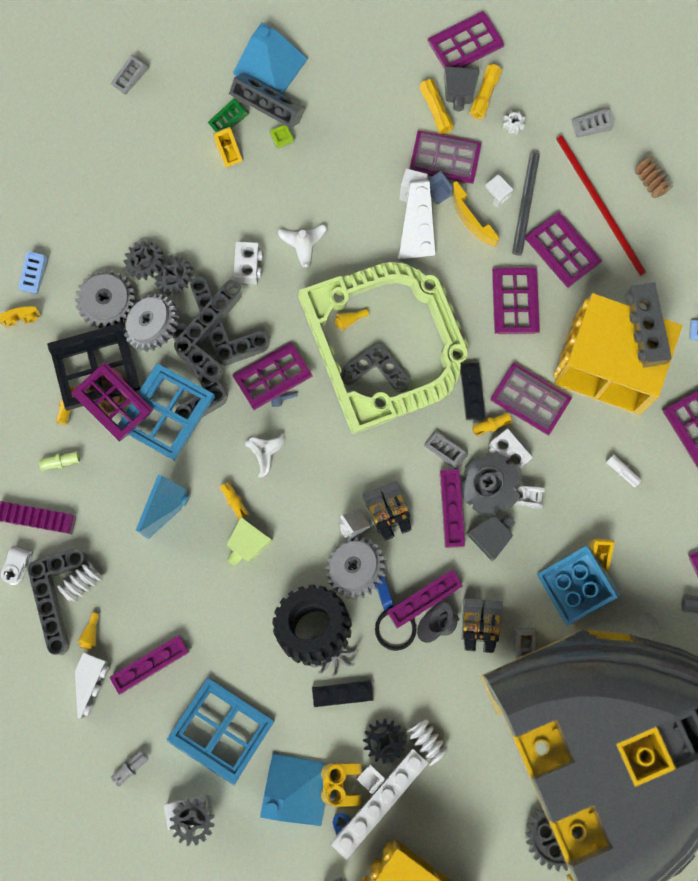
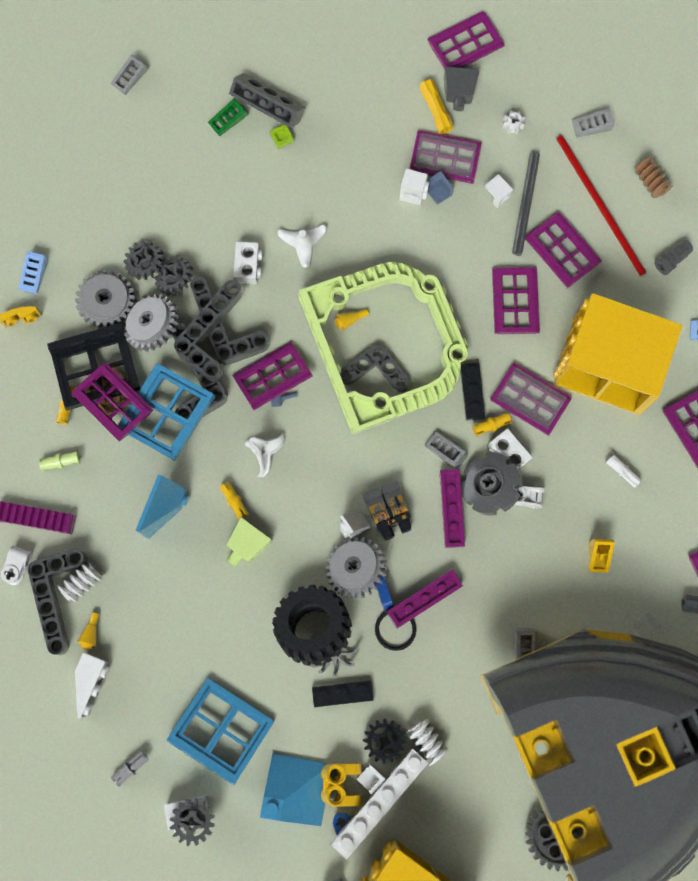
(149, 665): magenta gear -> none
(227, 147): yellow slope -> none
(270, 59): dark azure slope -> none
(418, 232): white wing -> none
(437, 623): dark grey piece -> none
(480, 630): hips -> none
(485, 233): yellow slope -> none
(490, 80): yellow axle -> none
(492, 535): dark grey torso -> none
(578, 585): dark azure slope -> none
(648, 295): dark grey brick -> none
(677, 254): none -> dark grey axle

